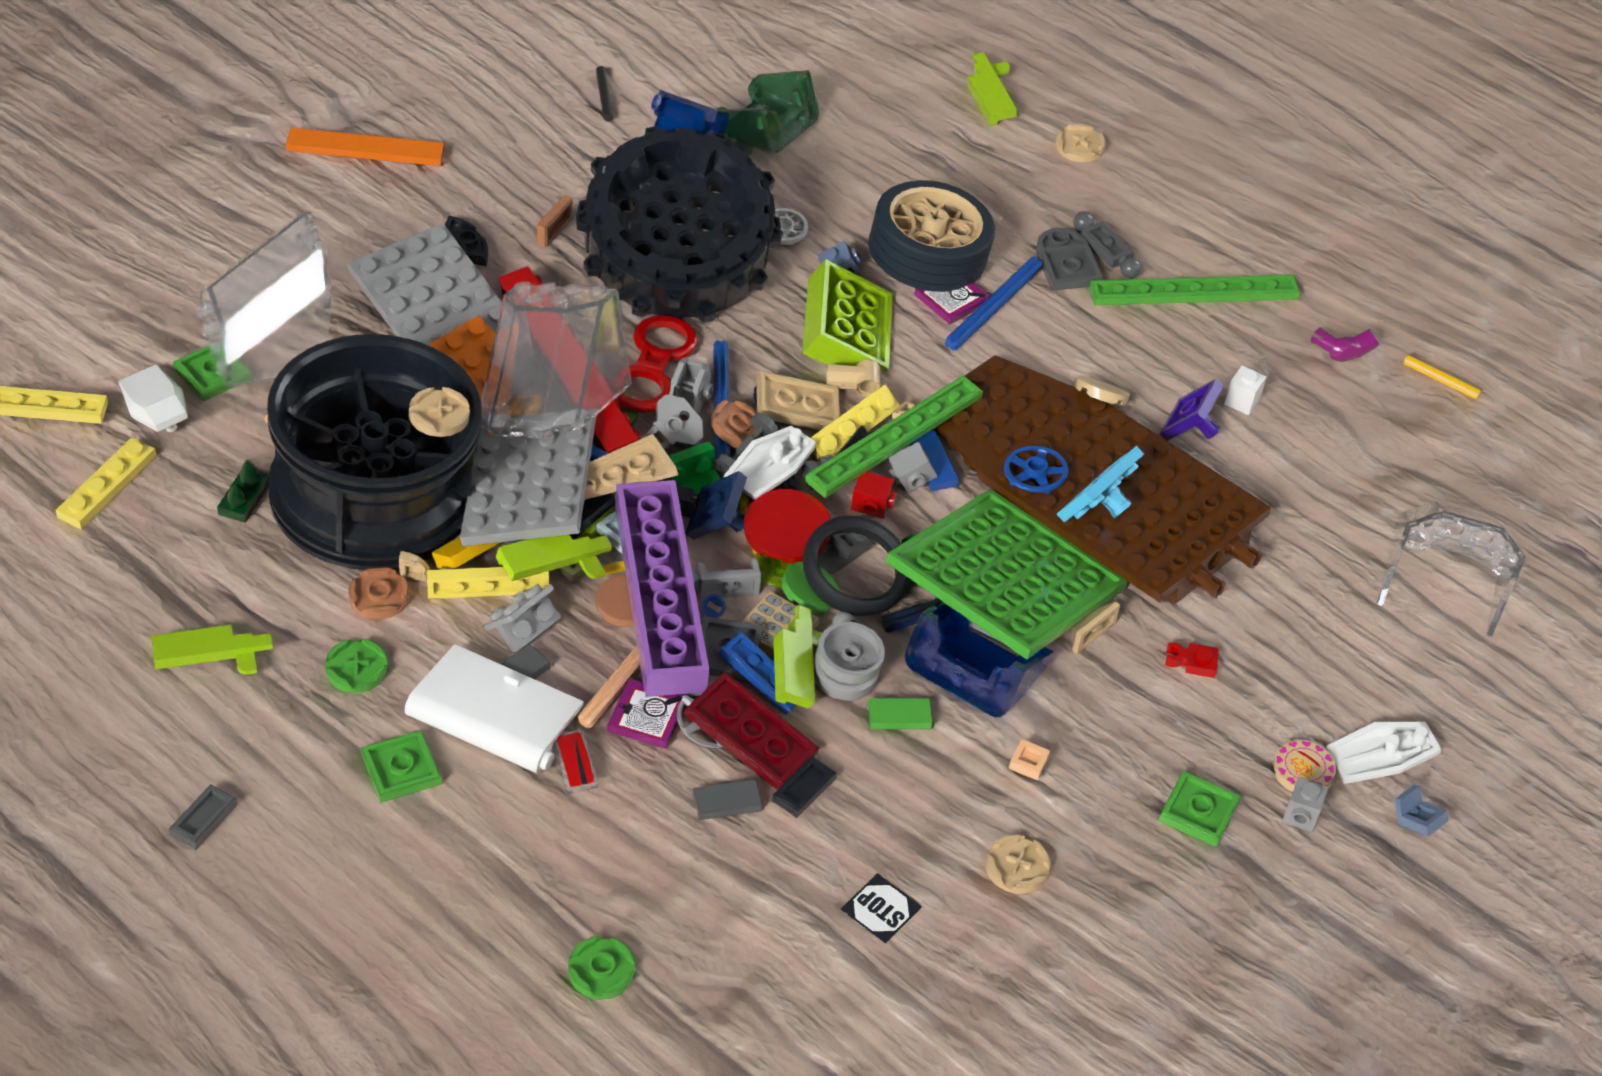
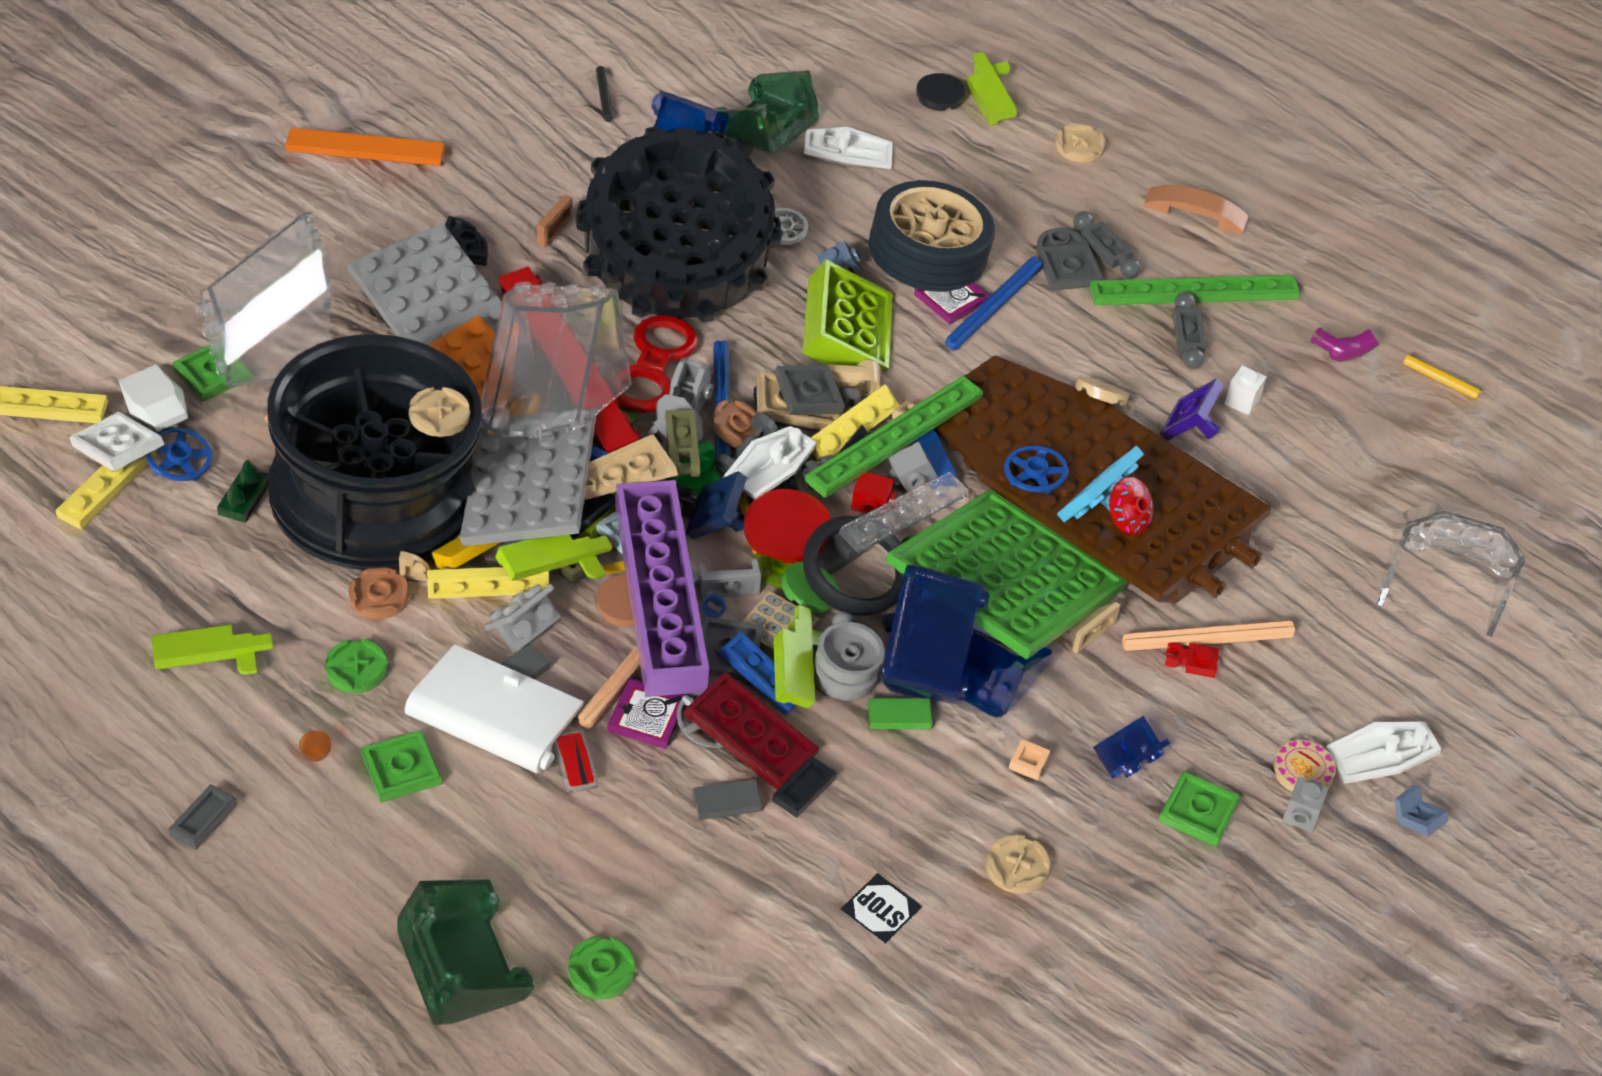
(116, 441): none -> white tile
(180, 454): none -> blue wheel
(315, 752): none -> clear orange plate
(456, 951): none -> clear green windscreen
(683, 441): none -> olive plate
(809, 390): none -> dark grey plate
(848, 147): none -> white piece
(850, 396): none -> dark grey hinge
(903, 512): none -> clear tile
(932, 635): none -> clear blue windscreen
(940, 91): none -> black tile
(1129, 747): none -> clear blue bracket
(1131, 506): none -> red dish
(1189, 330): none -> dark grey plate
(1200, 202): none -> nougat slope
(1208, 635): none -> light nougat axle

